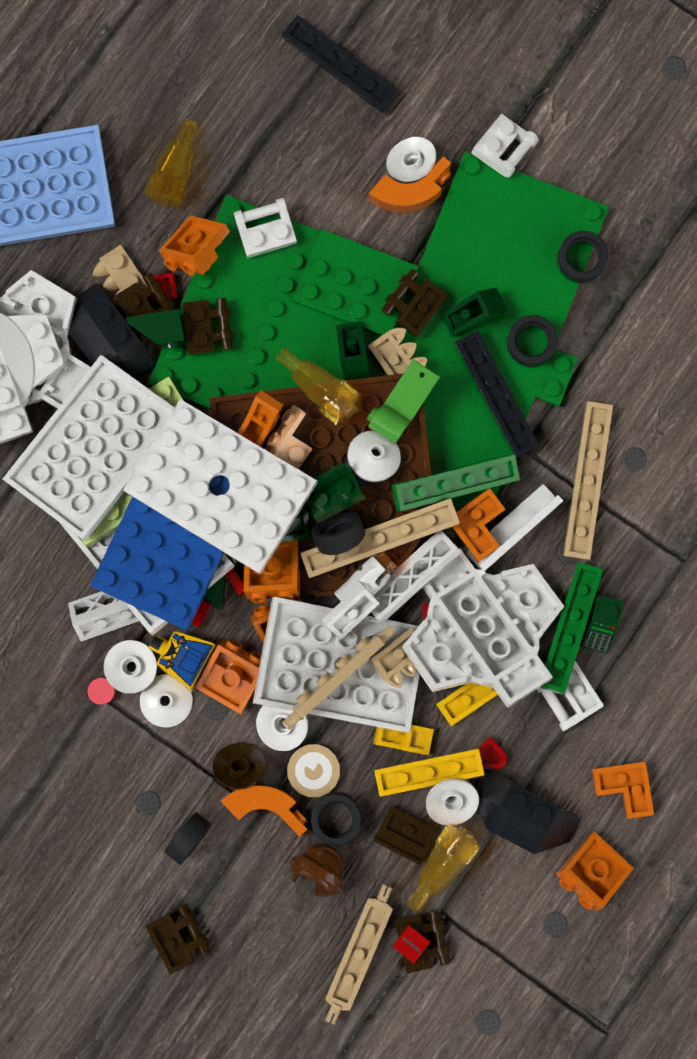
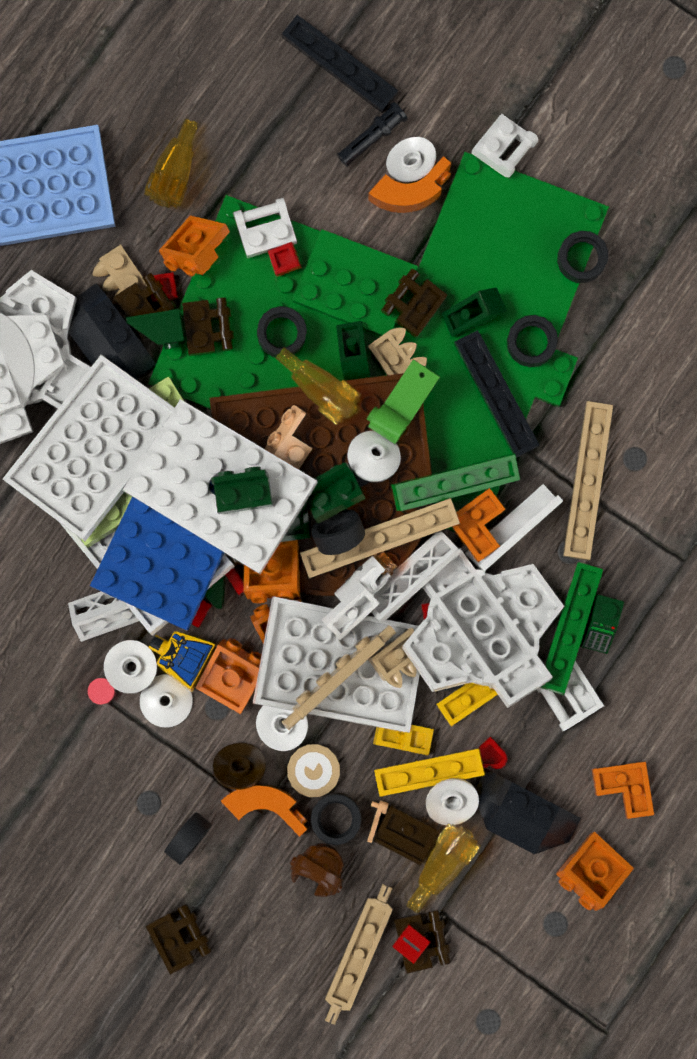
(242, 490): none -> dark green bracket
(261, 419): orange arch -> none
(284, 259): none -> red tile
(284, 312): none -> black tyre
(381, 127): none -> black pin
(381, 808): none -> light nougat piece

